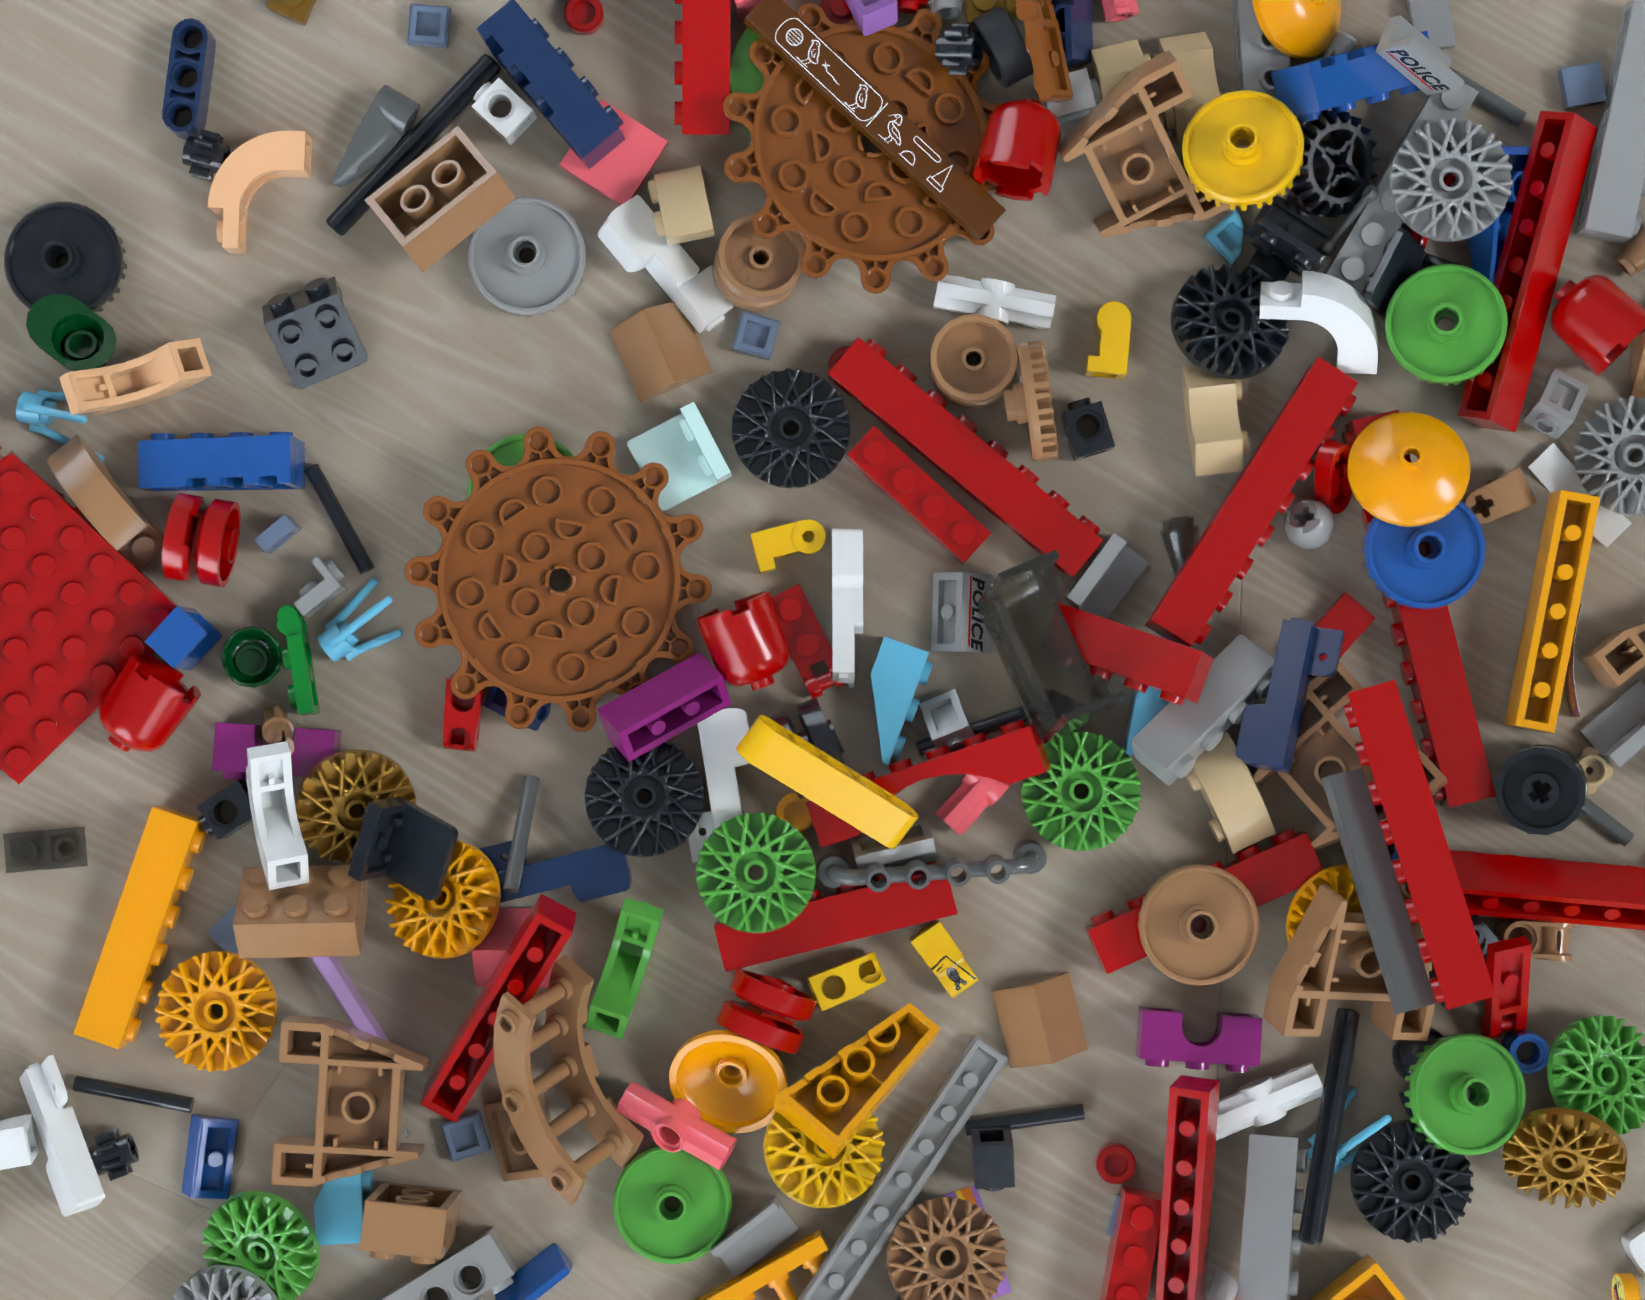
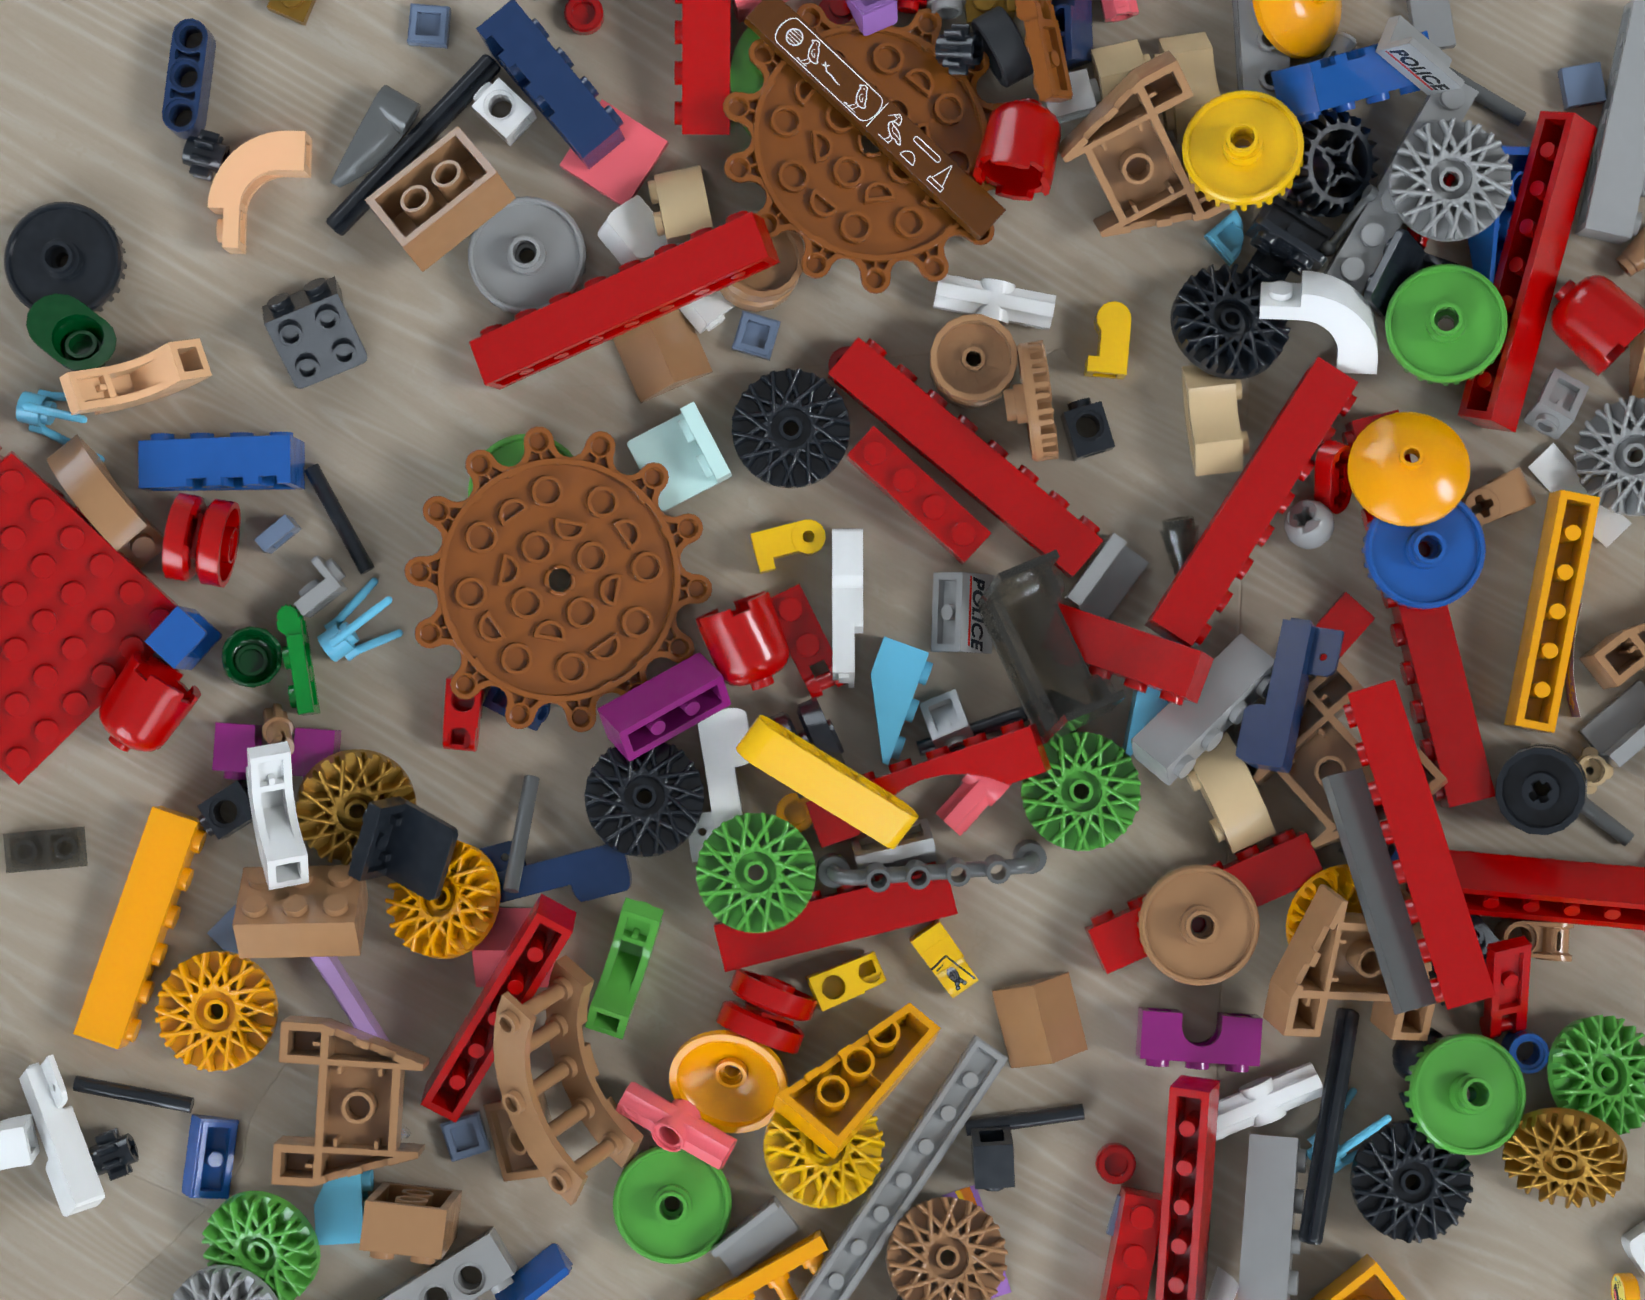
(624, 300): none -> red brick

